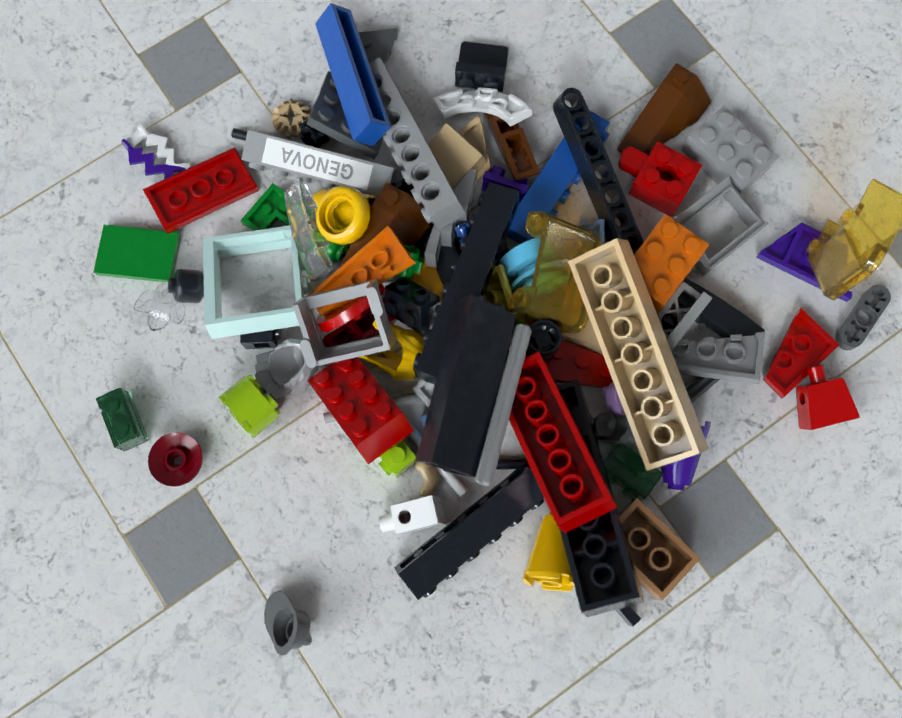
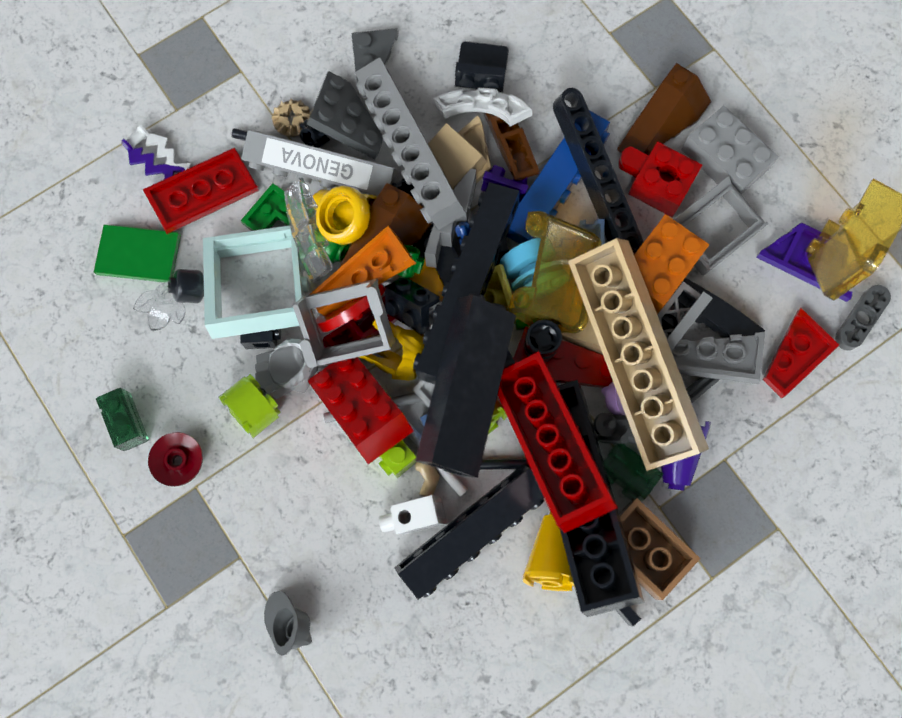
(352, 75): blue brick -> none
(503, 405): light grey axle -> none
(824, 401): red torso -> none

